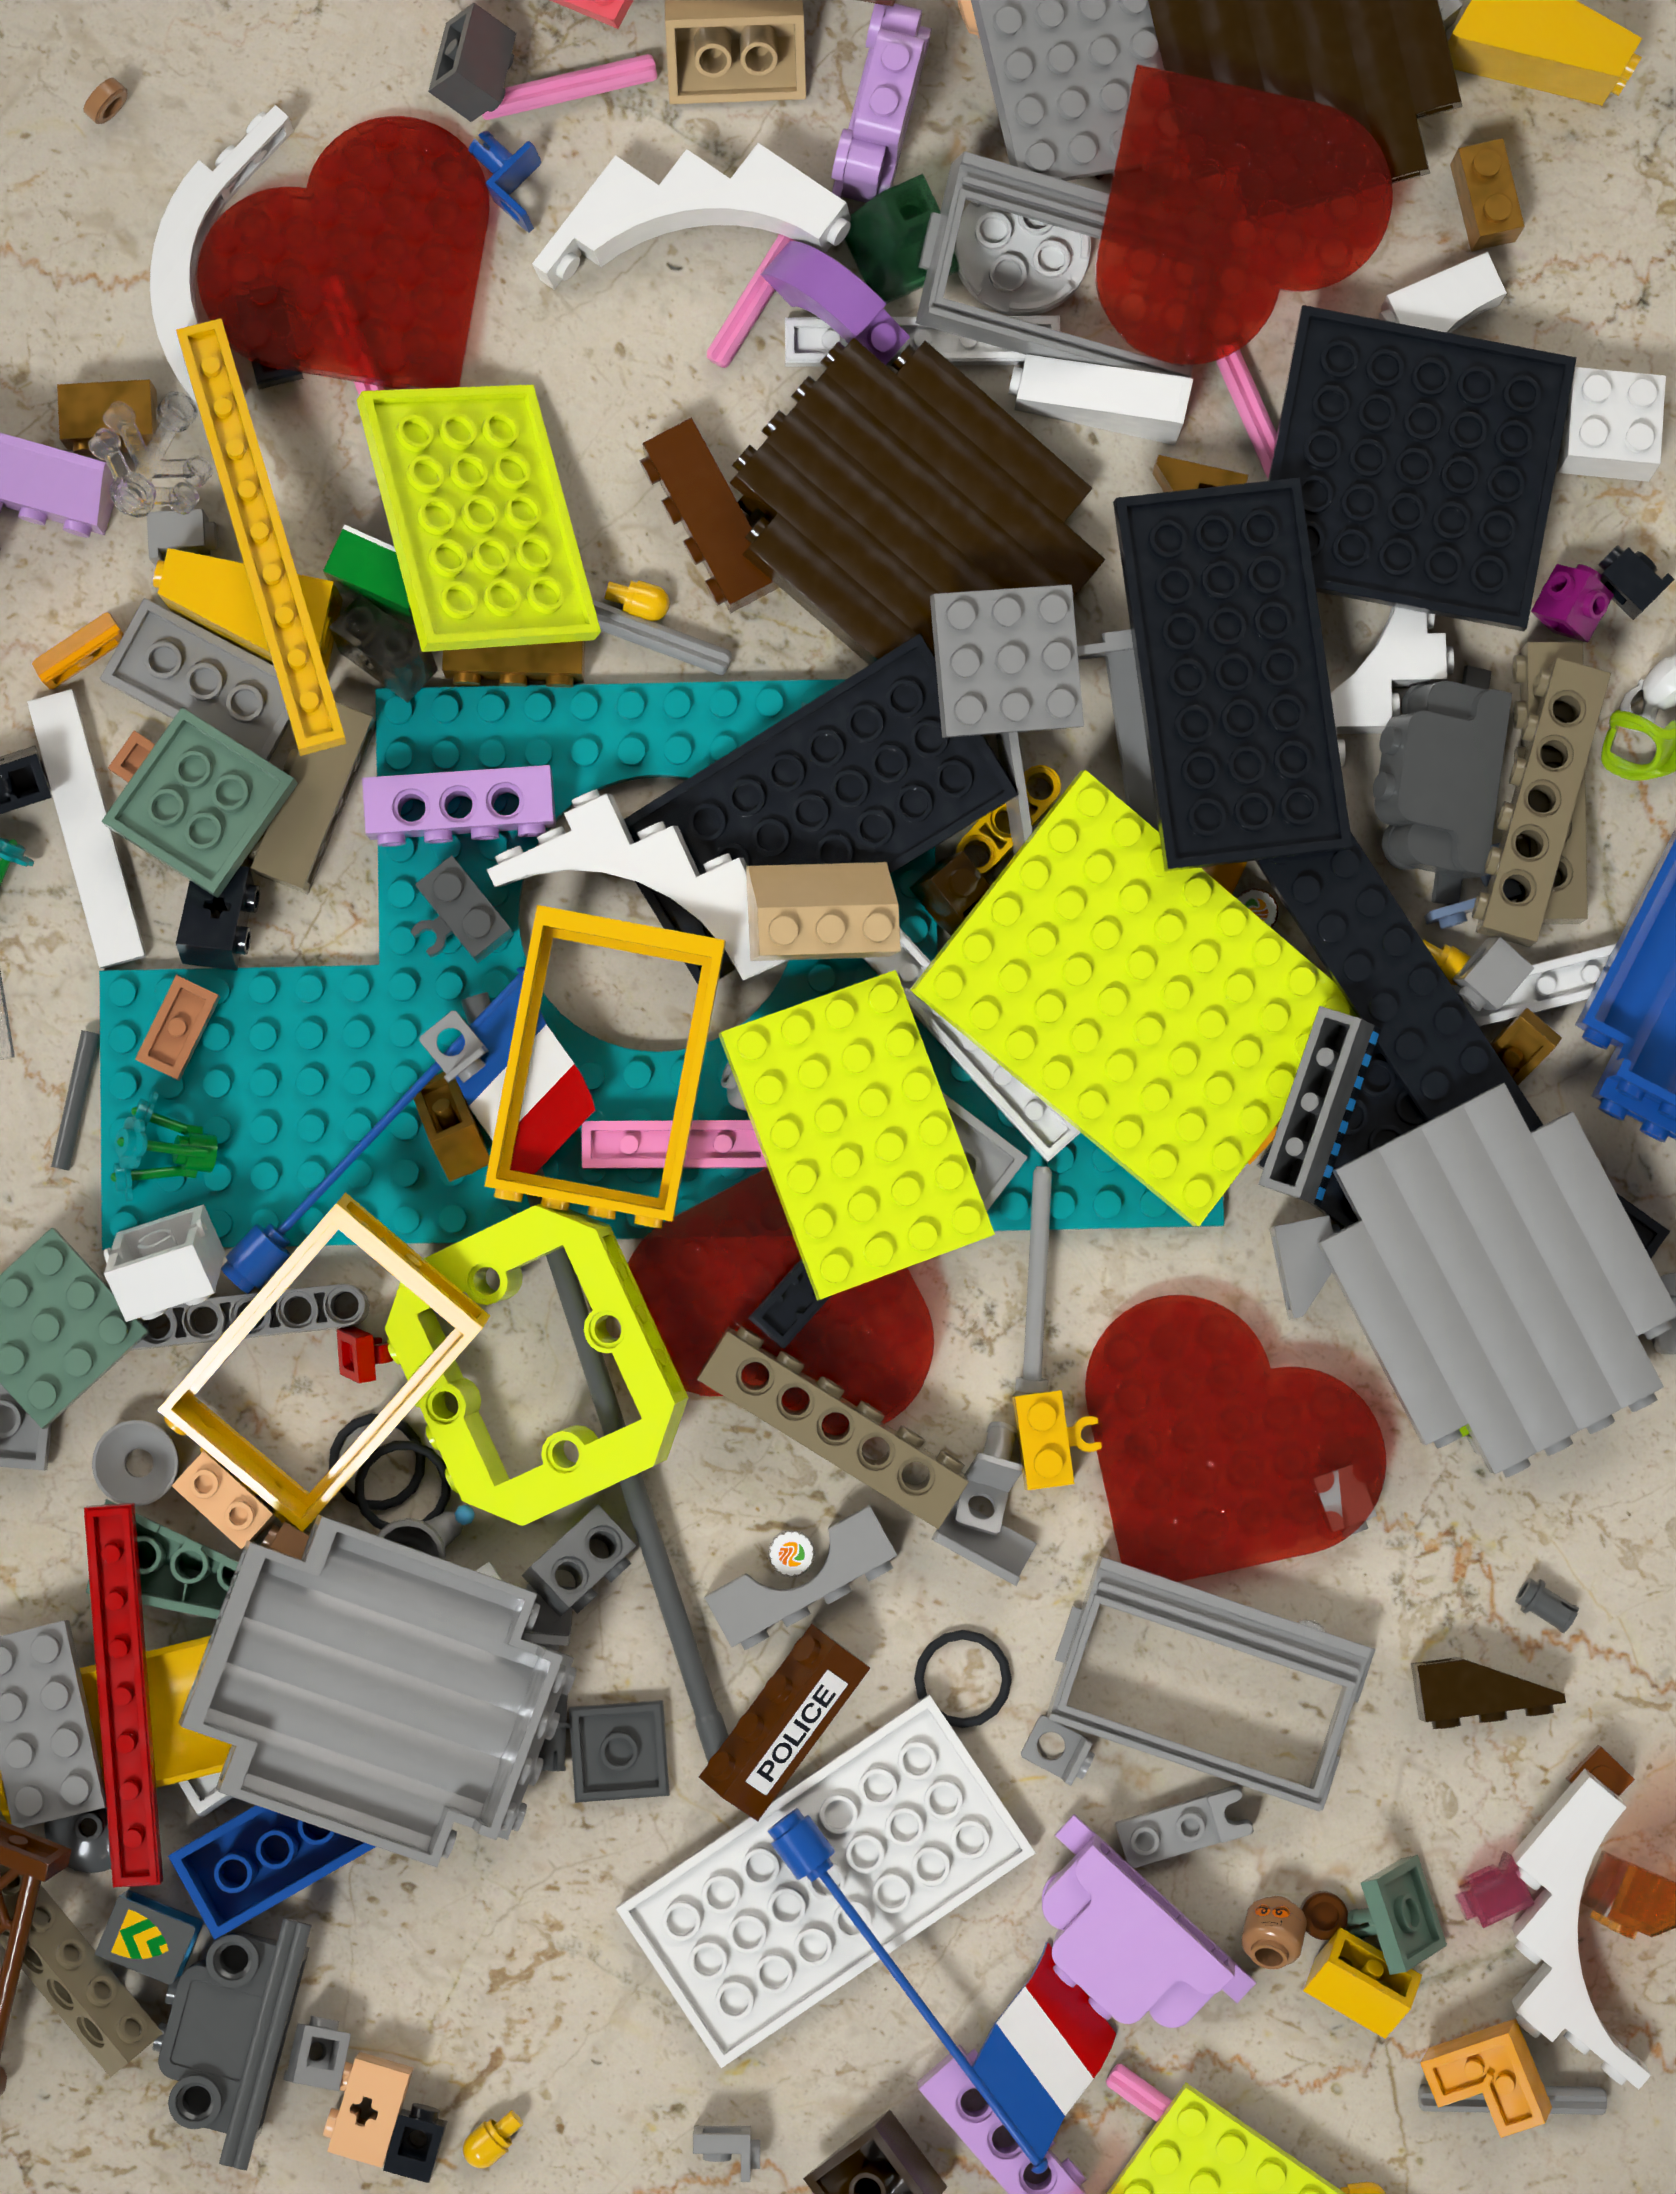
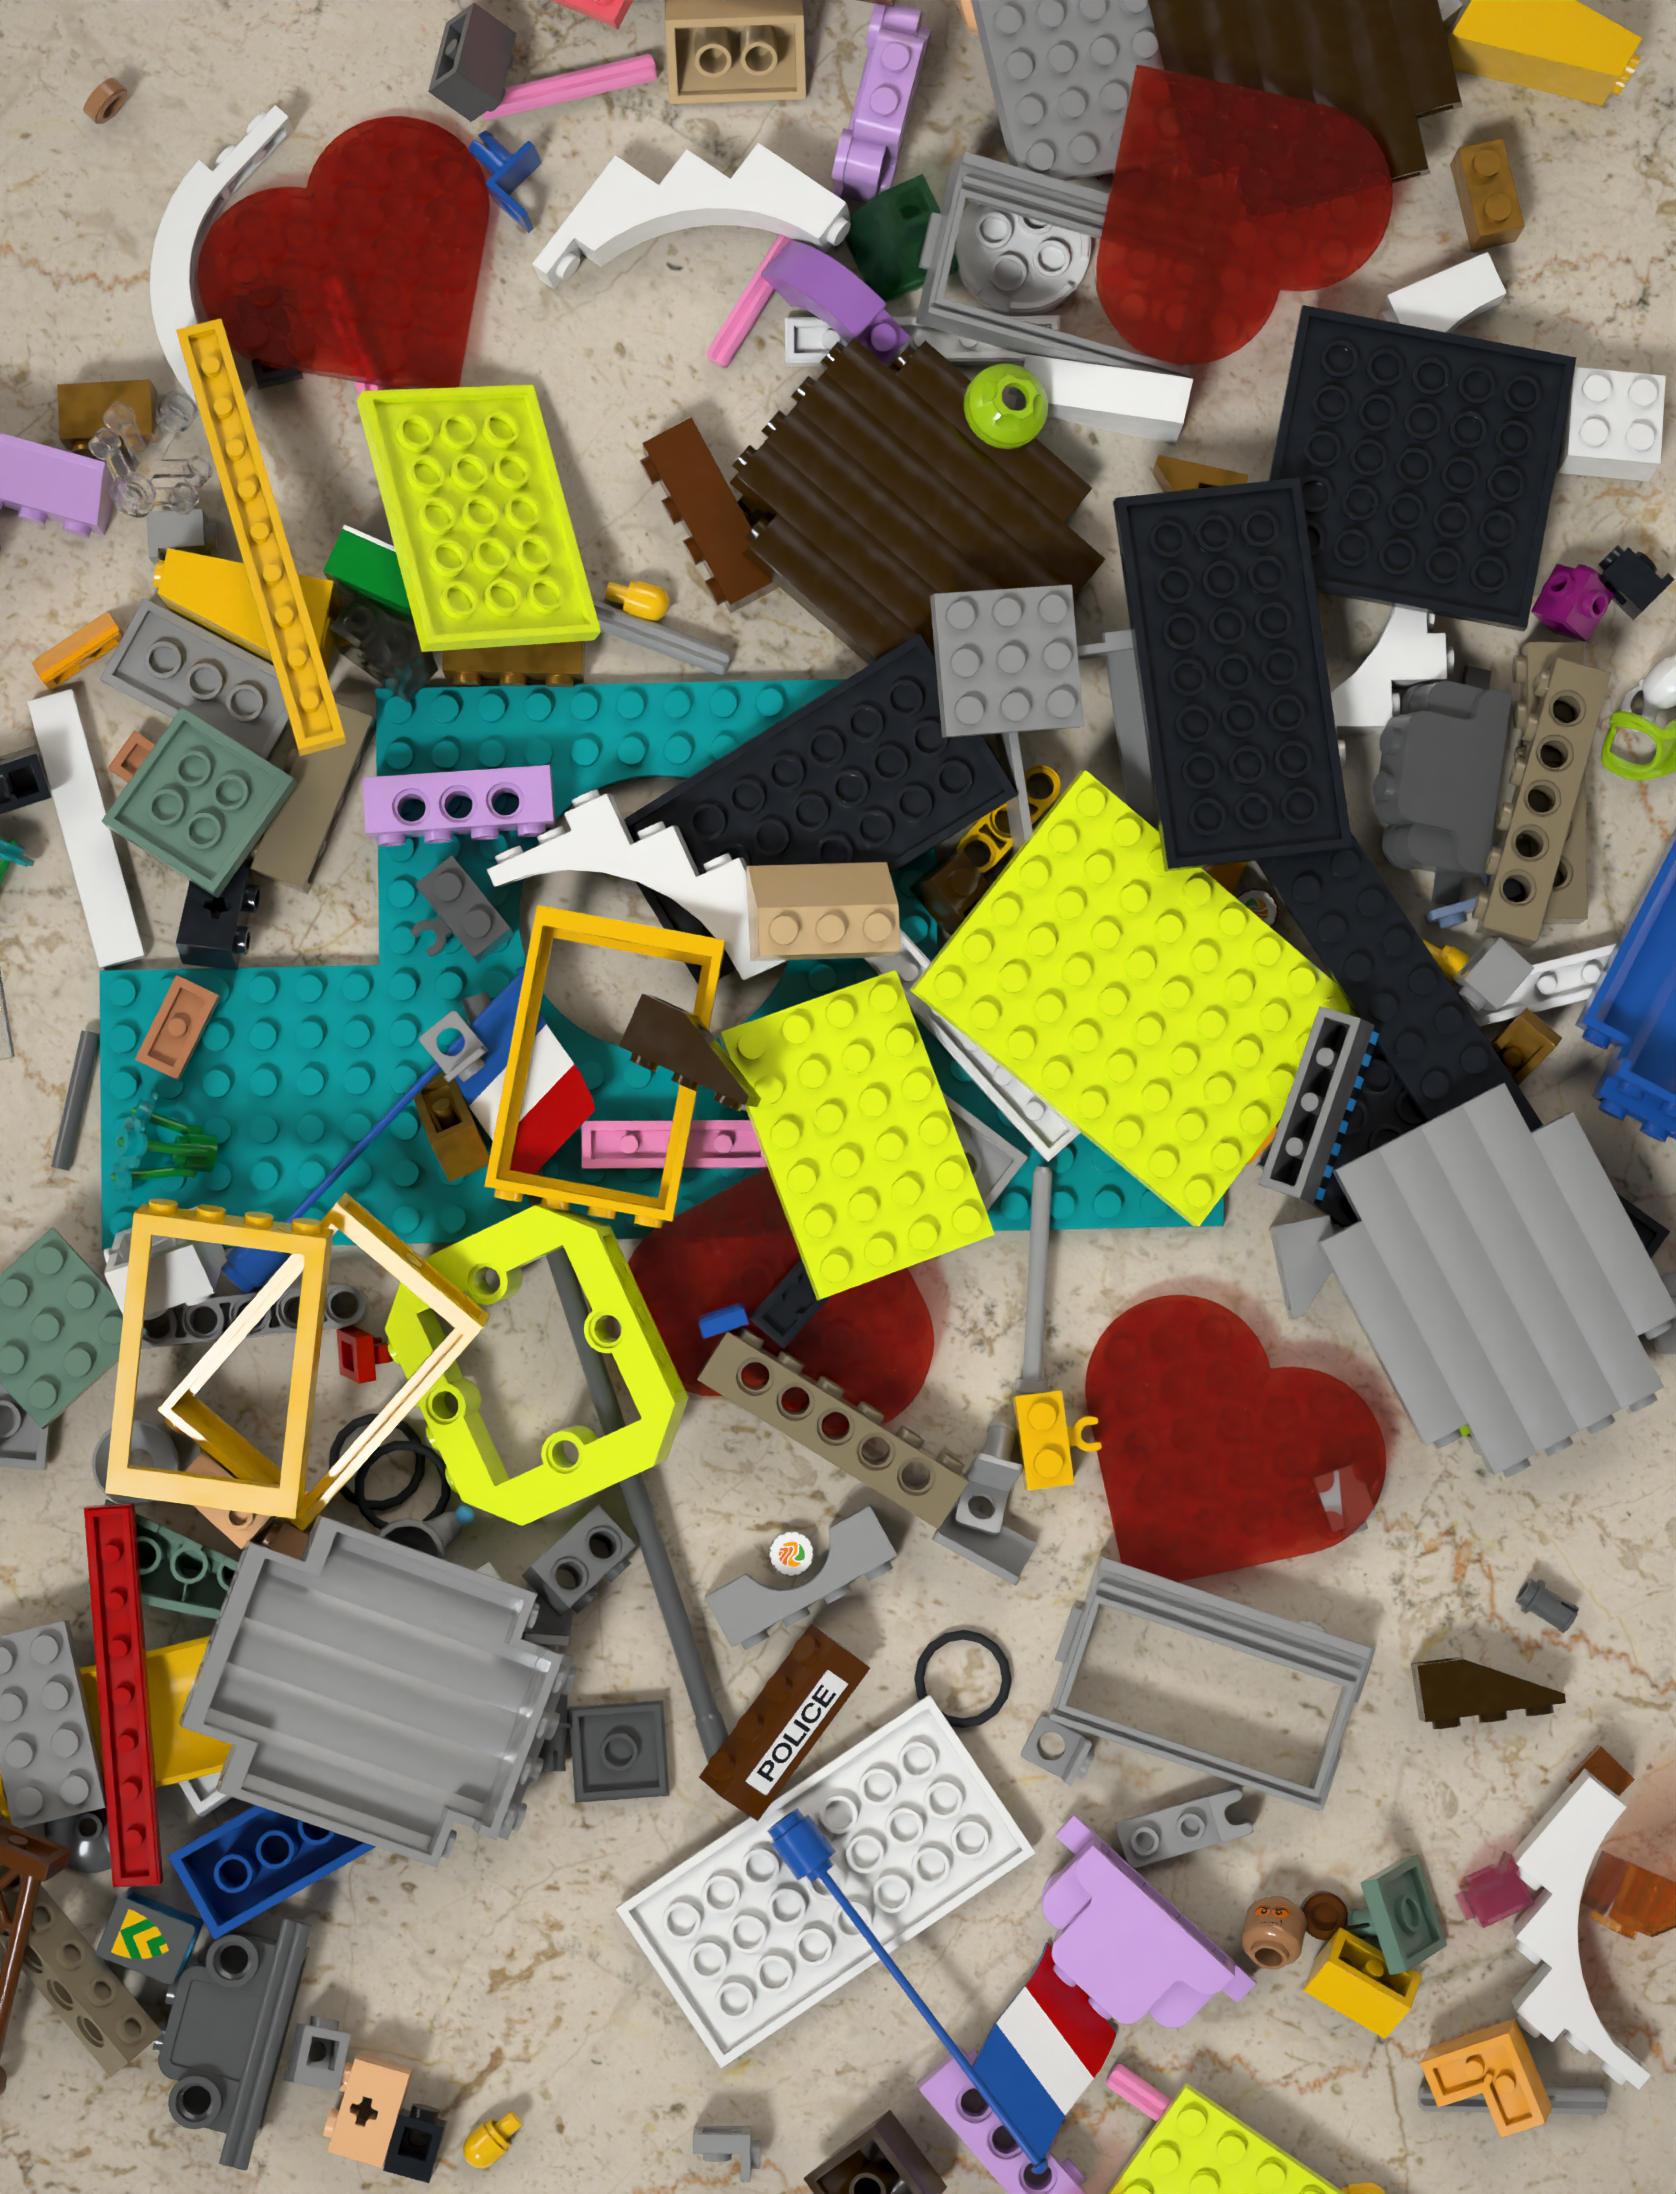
(255, 1231): none -> yellow window
(682, 1043): none -> dark brown slope
(723, 1320): none -> blue tile
(990, 416): none -> lime piece
(1249, 407): bright pink axle -> none

